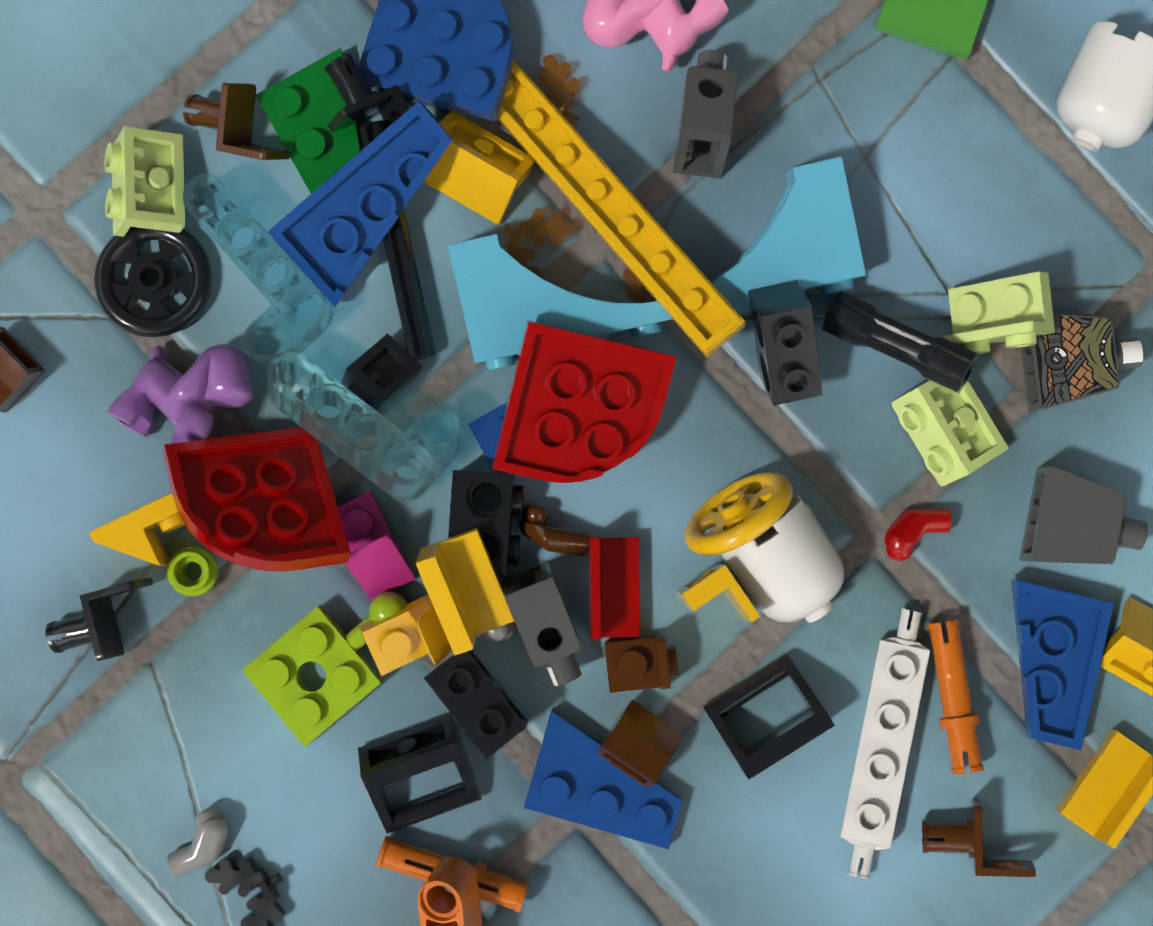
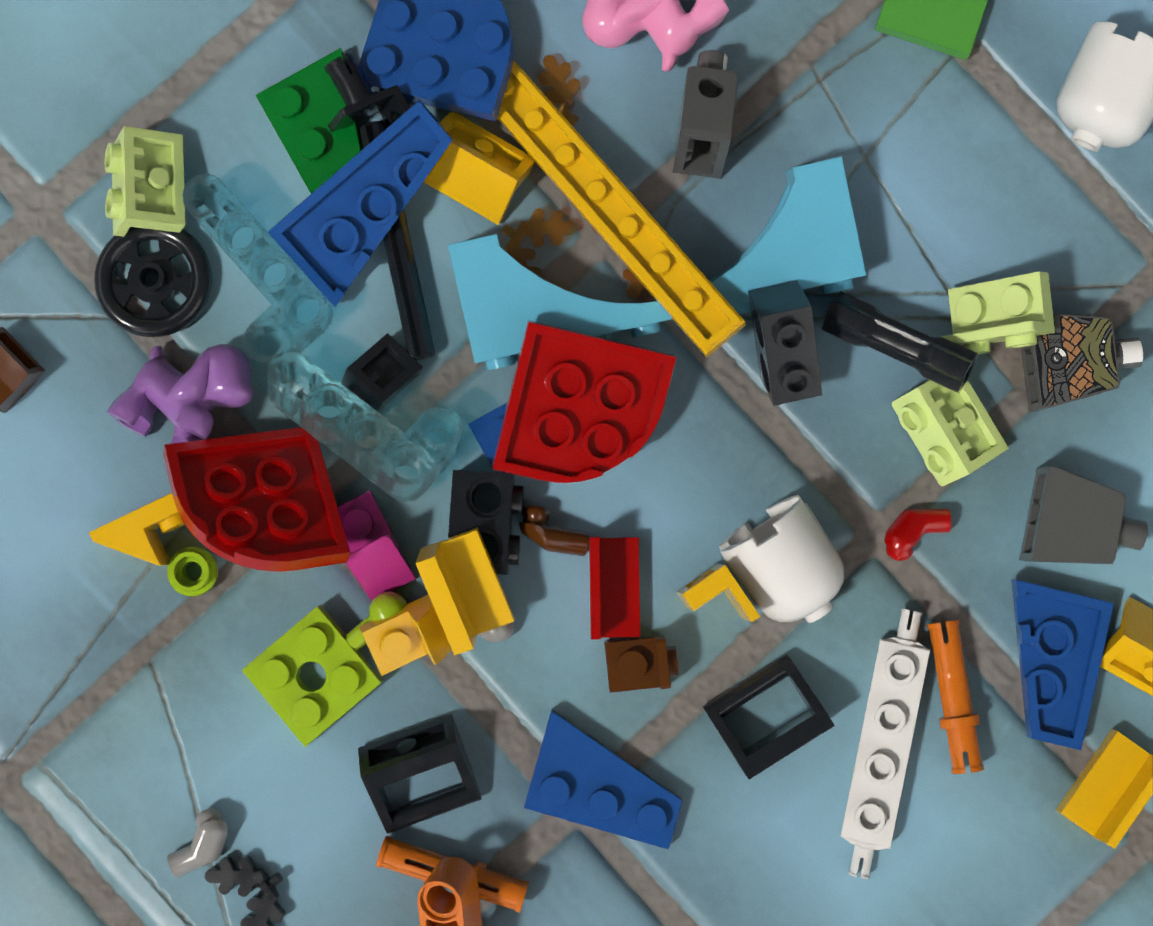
(97, 623): black bracket -> none
(232, 119): reddish brown bracket -> none
(477, 701): black brick -> none
(537, 605): dark grey torso -> none
(640, 744): reddish brown piece -> none
(738, 513): yellow plate -> none
(967, 838): reddish brown bracket -> none

